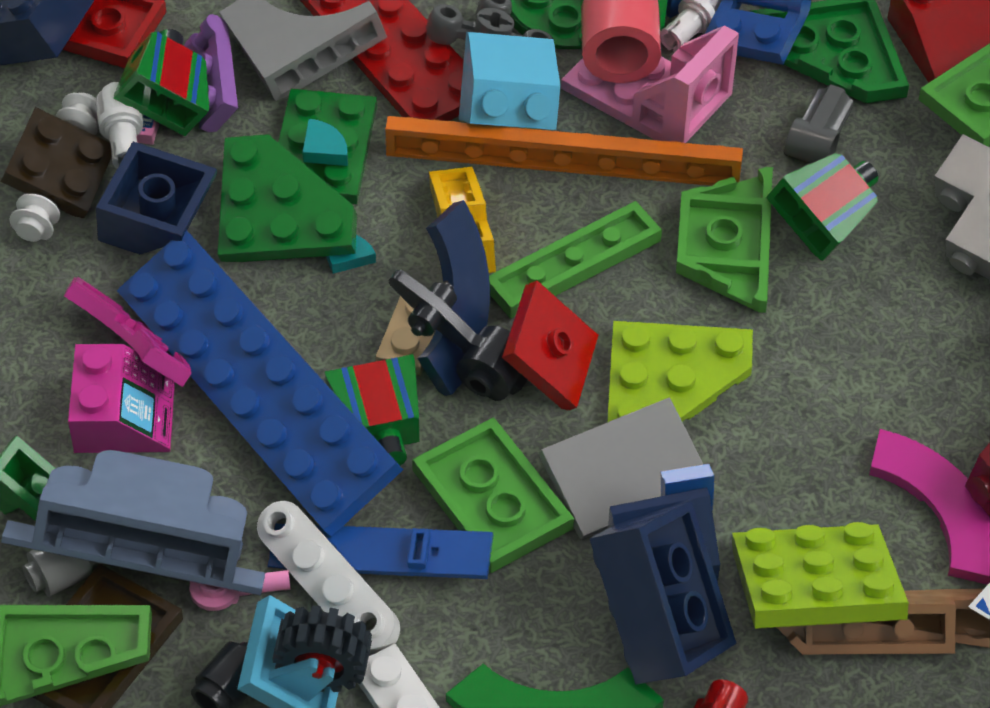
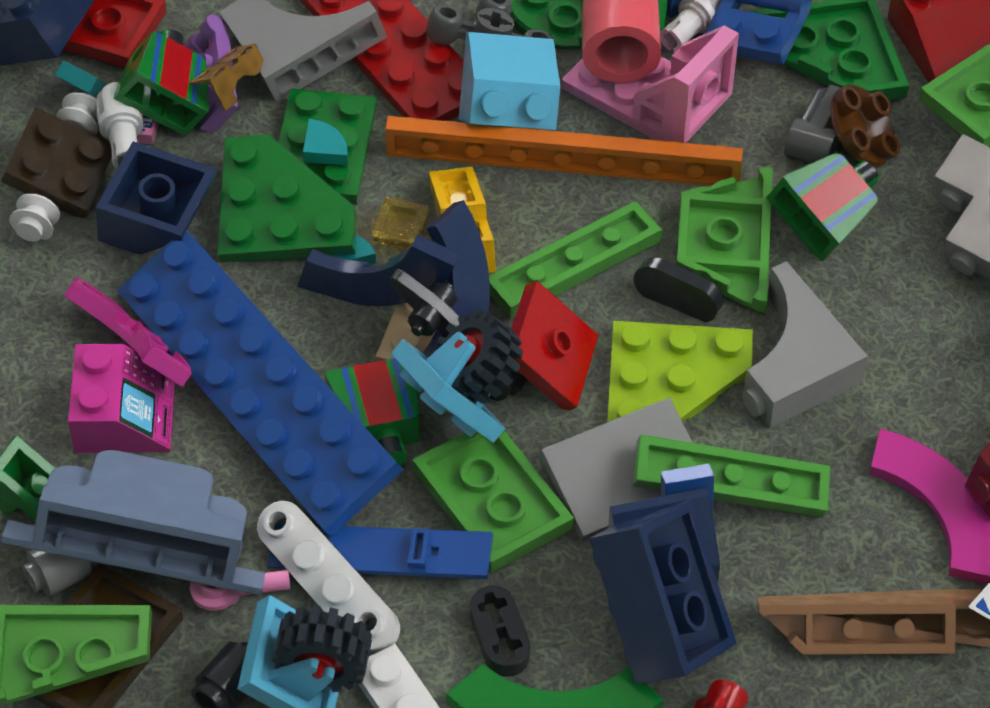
(79, 79): none -> teal tile
(226, 81): none -> pearl gold piece
(369, 284): none -> dark blue tile
(400, 222): none -> clear yellow plate
(464, 371): none -> plate
(509, 627): none -> black beam
(678, 289): none -> black tile
(738, 475): none -> bright green plate
(809, 361): none -> light grey arch
(818, 576): lime plate -> none
(864, 124): none -> reddish brown dish

